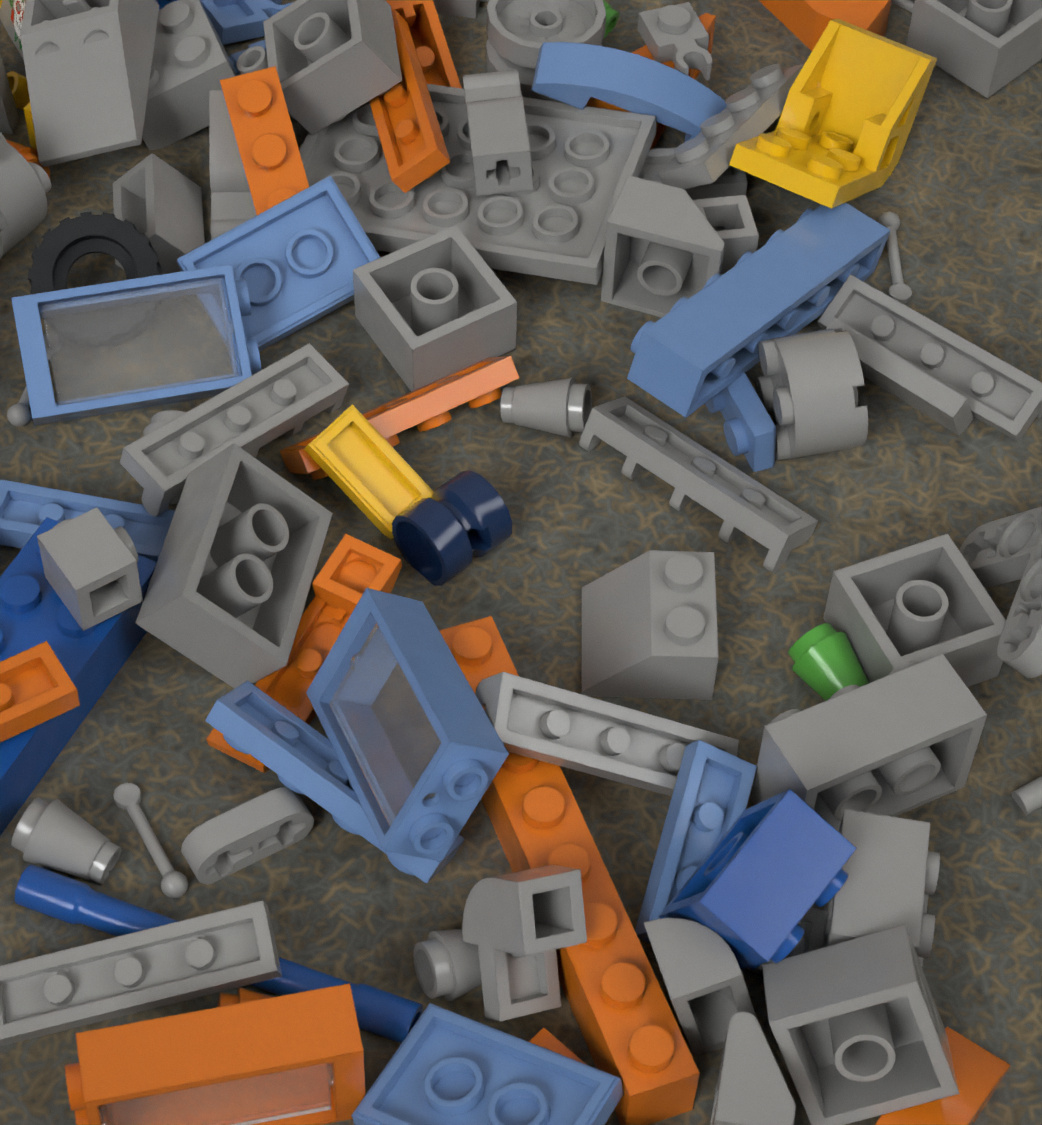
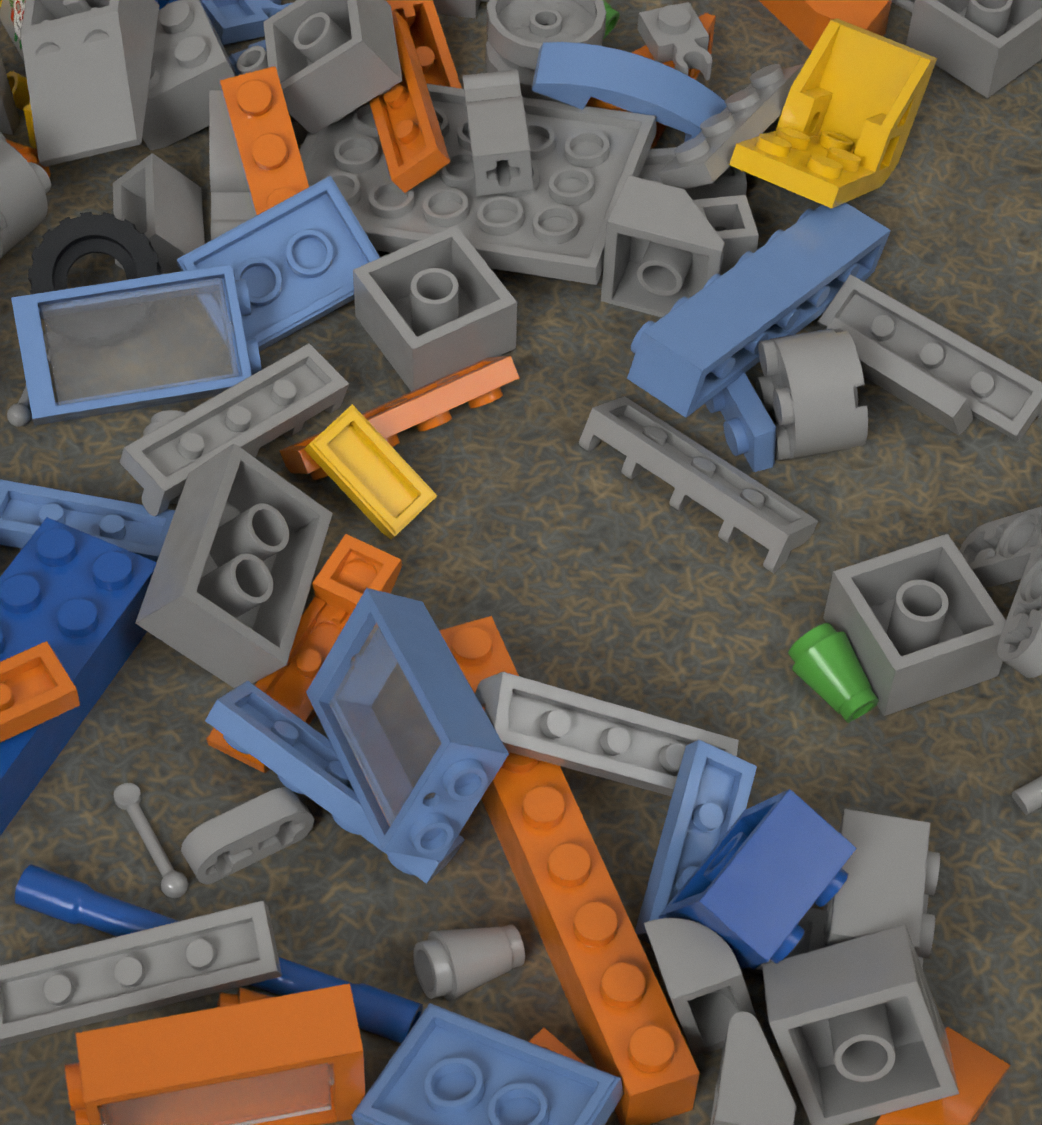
(64, 841): light grey cone -> none
(91, 567): light grey brick -> none
(457, 524): dark blue wheel -> none
(517, 928): light grey brick -> none
(548, 406): light grey cone -> none
(651, 628): light grey slope -> none
(875, 744): light grey brick -> none
(898, 290): light grey hinge -> none

